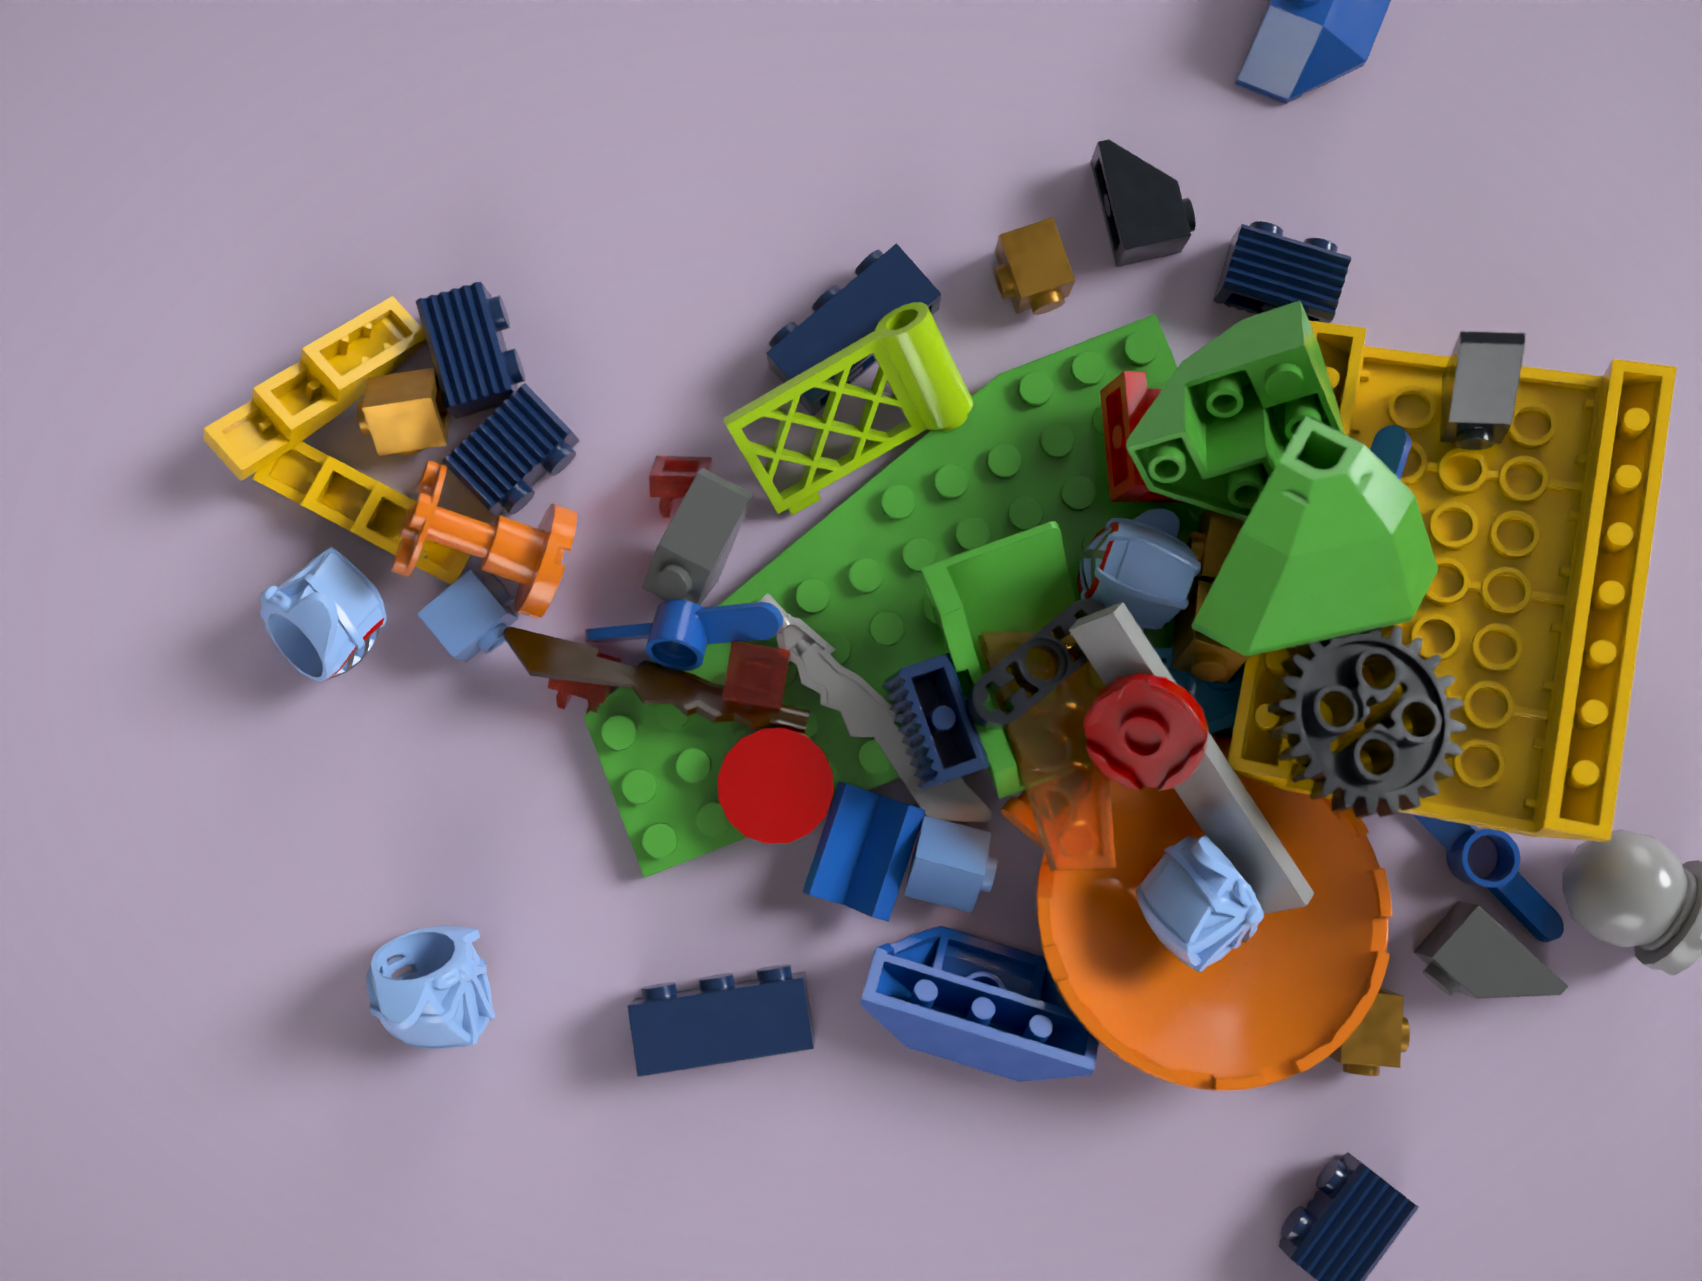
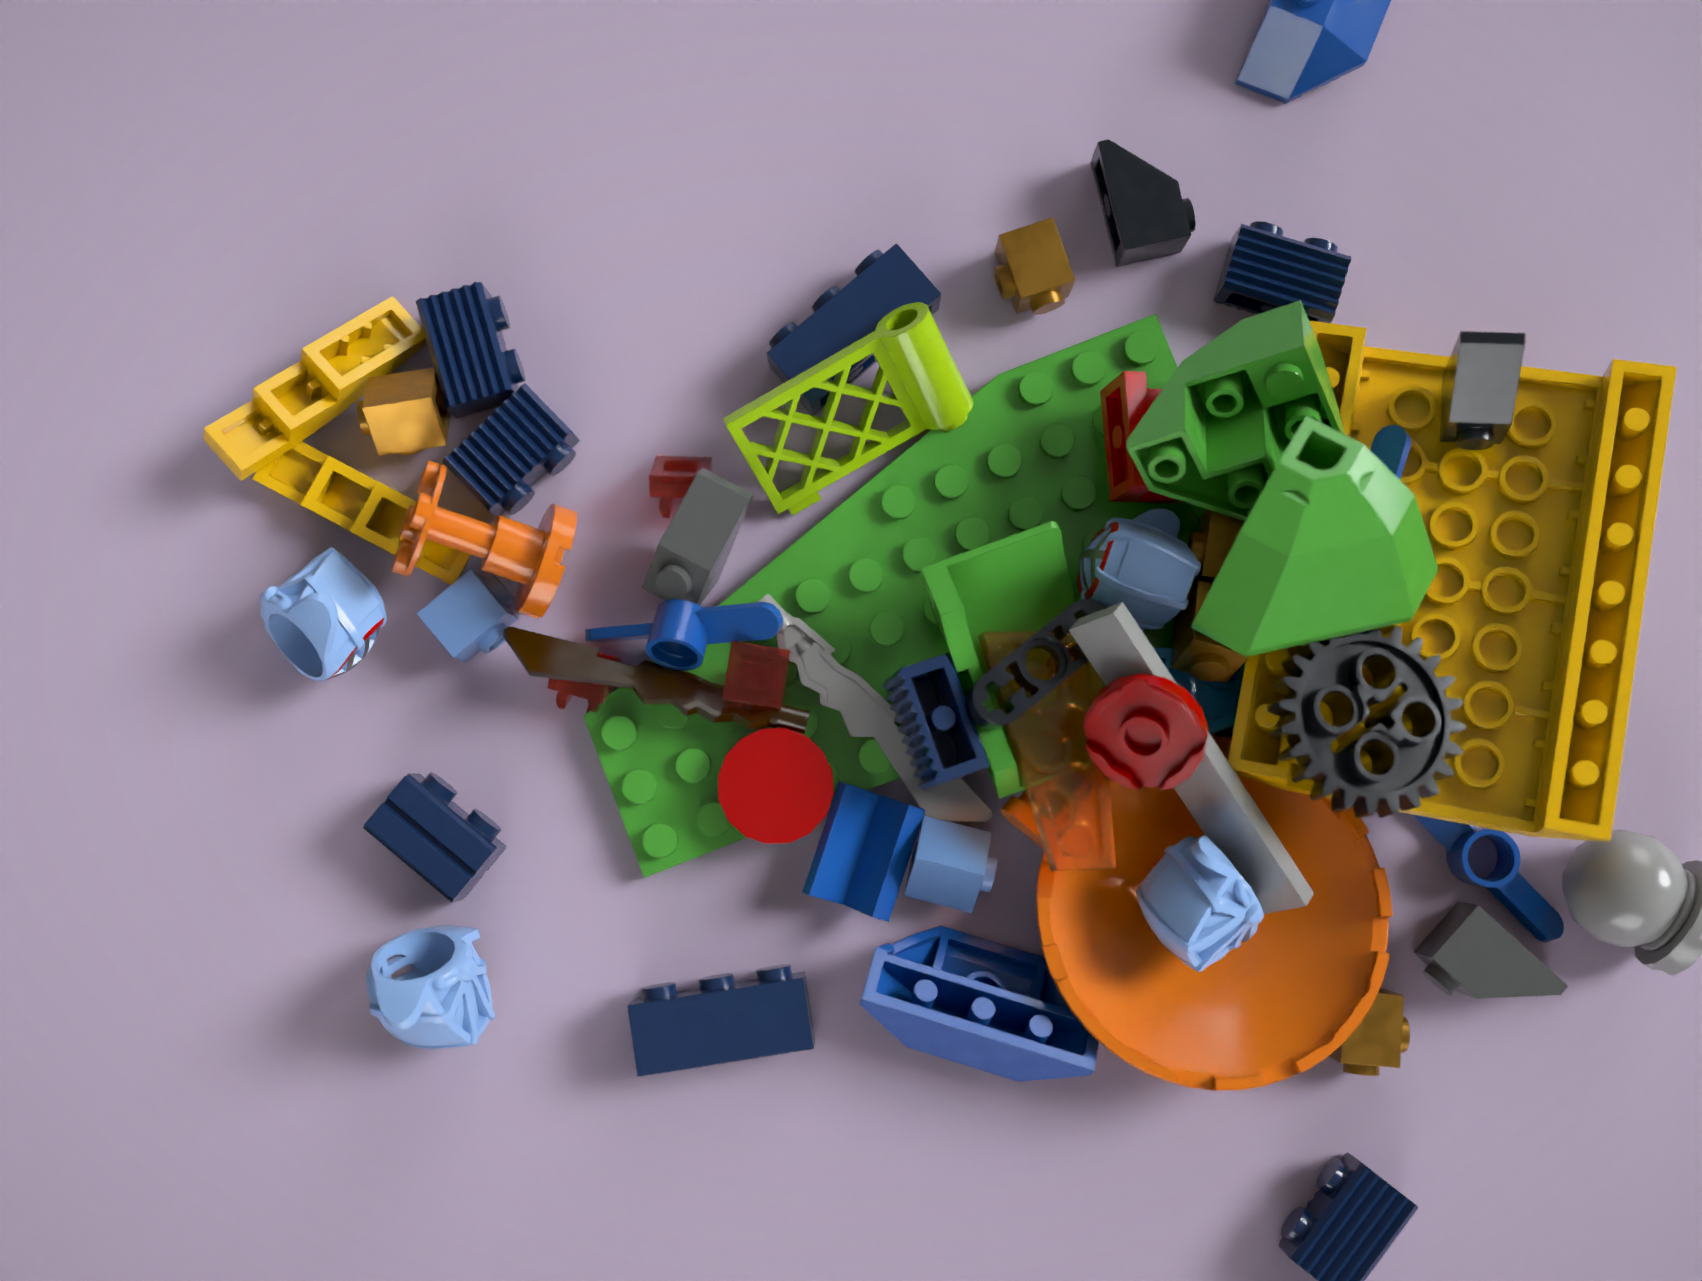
(436, 834): none -> dark blue brick

